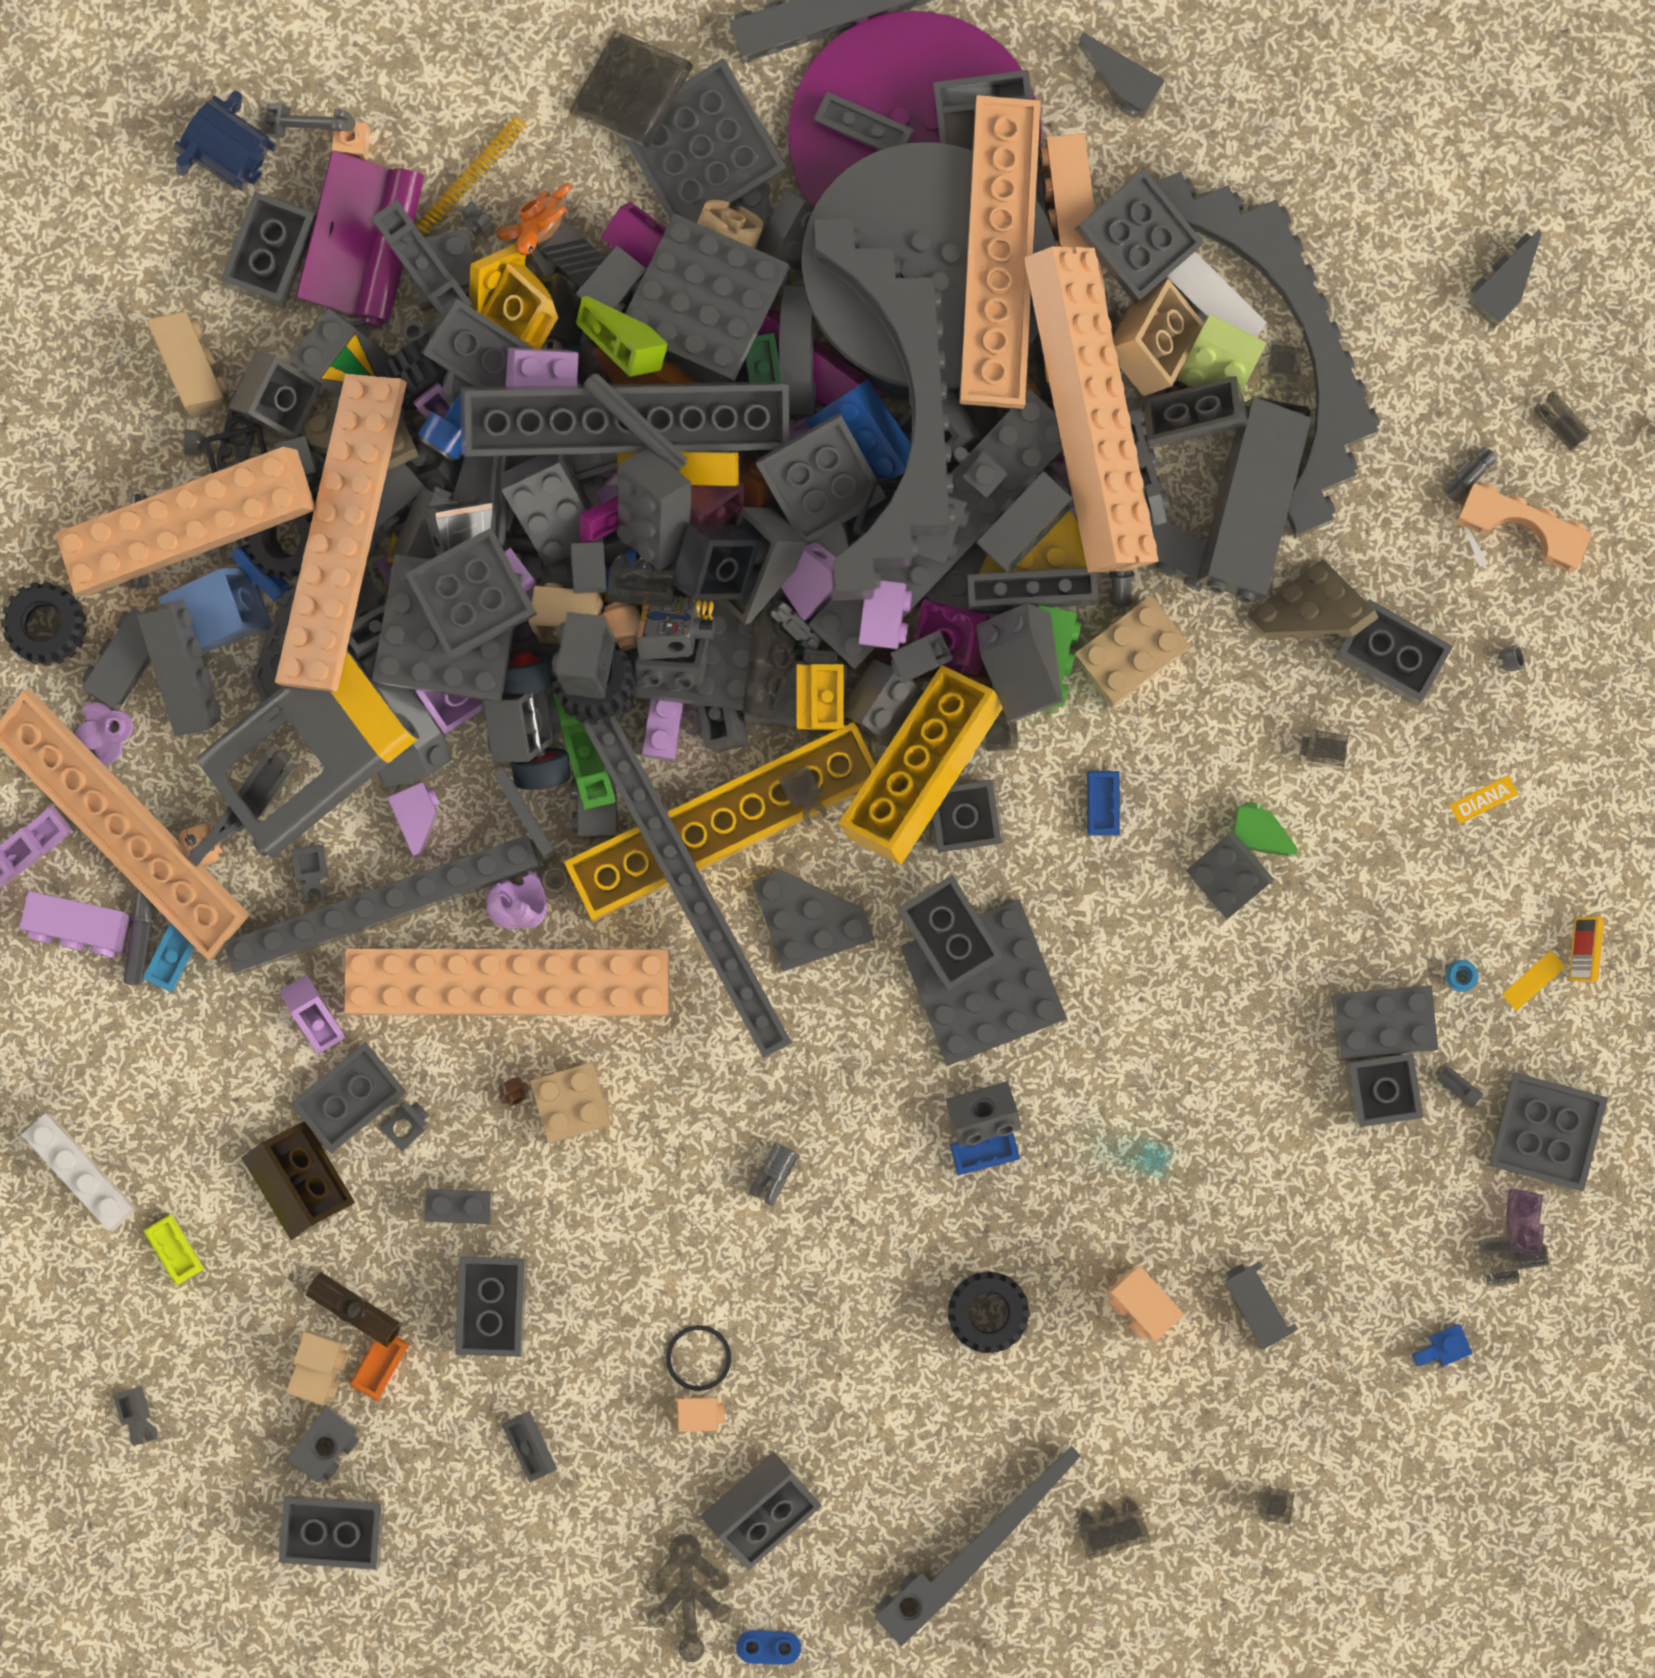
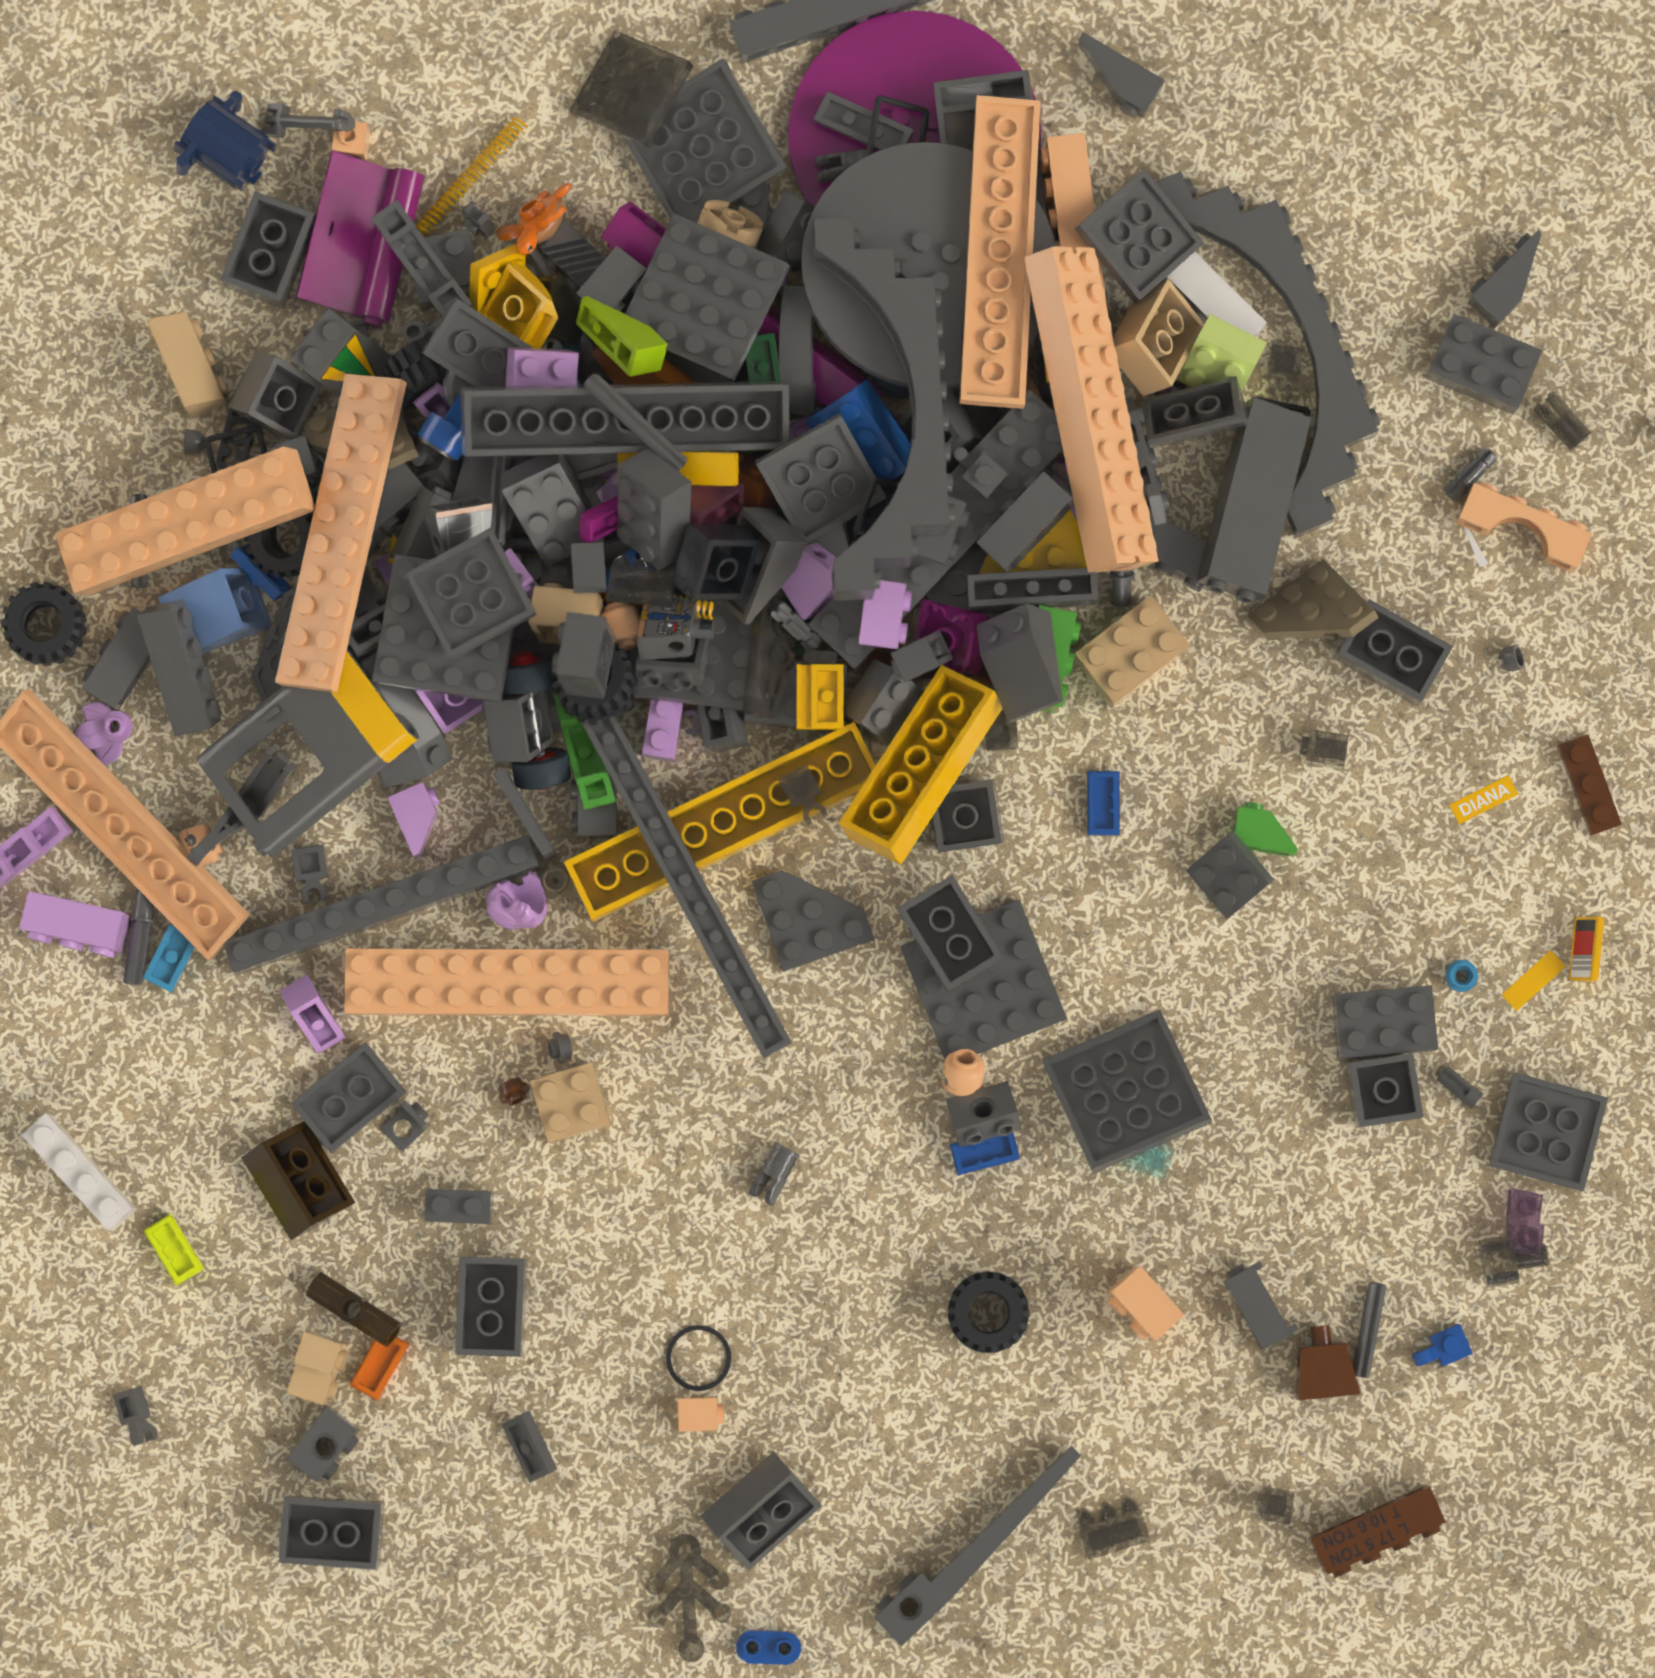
(560, 1047): none -> dark grey plate
(837, 163): none -> dark grey hinge
(895, 102): none -> black piece
(963, 1072): none -> light nougat head
(1126, 1091): none -> dark grey plate
(1324, 1368): none -> reddish brown torso
(1369, 1329): none -> dark grey axle
(1378, 1530): none -> reddish brown brick
(1483, 364): none -> dark grey brick
(1589, 785): none -> reddish brown plate

